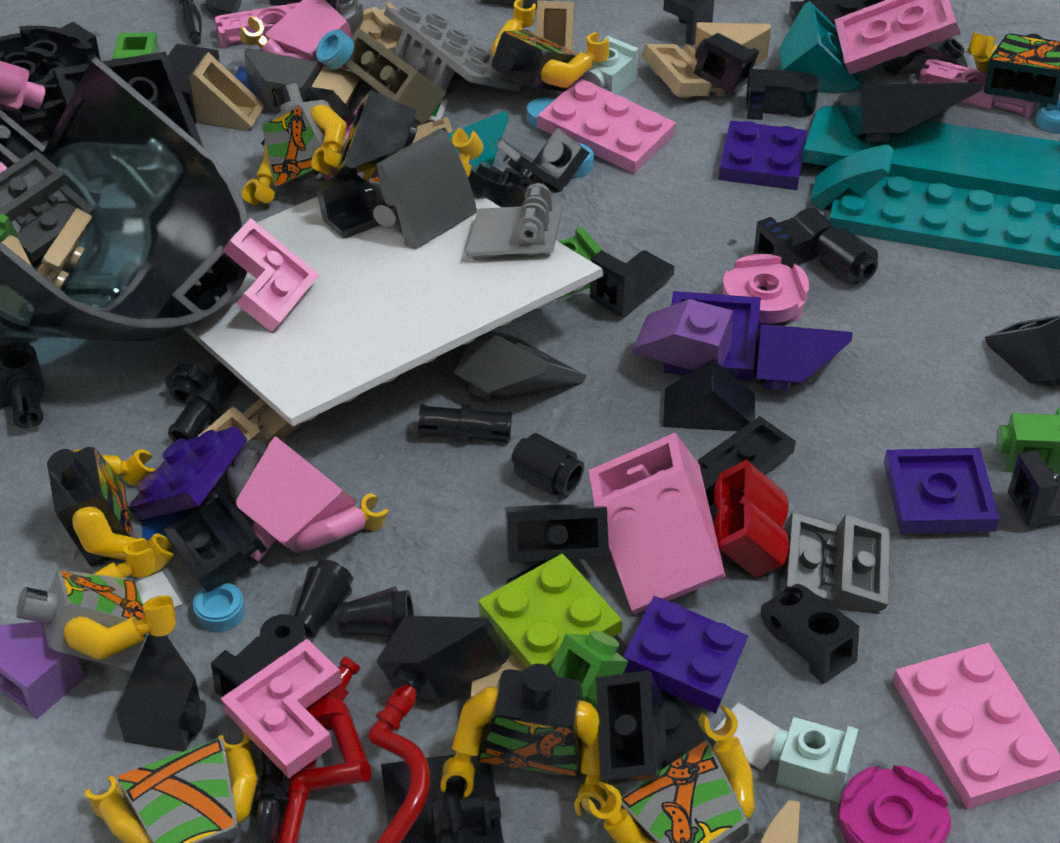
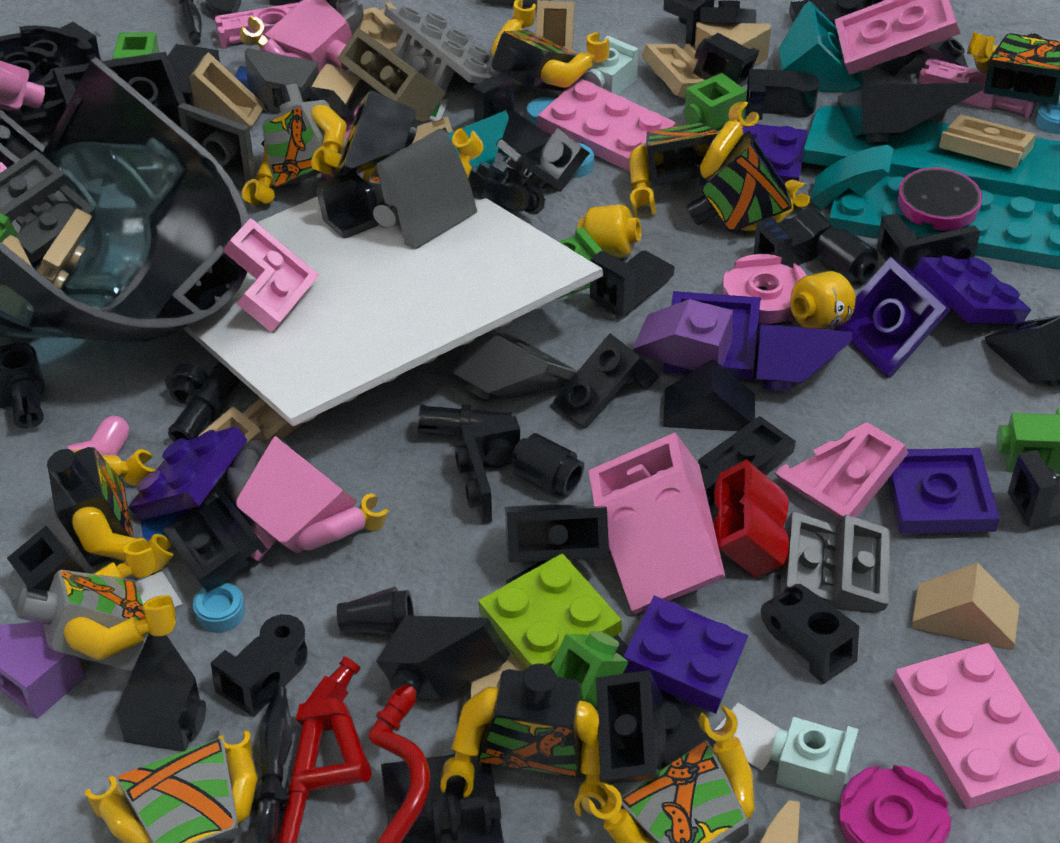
(41, 558): none -> black brick
(108, 437): none -> bright pink arm
(223, 139): none -> dark grey slope
(274, 706): bright pink plate -> none
(320, 594): black cone -> none
(334, 49): medium azure tile -> none
(485, 446): none -> black bracket
(497, 96): none -> black bracket
(517, 230): light grey hinge -> none
(601, 378): none -> black bracket
(612, 229): none -> yellow head
(665, 158): none -> torso
(711, 101): none -> bright green brick
(727, 12): none -> black plate
(741, 181): none -> torso
(822, 300): none -> yellow head
(846, 471): none -> bright pink wing
(894, 316): none -> dark purple slope
(901, 244): none -> black bracket
(939, 198): none -> black tile
(967, 607): none -> tan slope
(972, 290): none -> dark purple plate
(987, 141): none -> tan plate

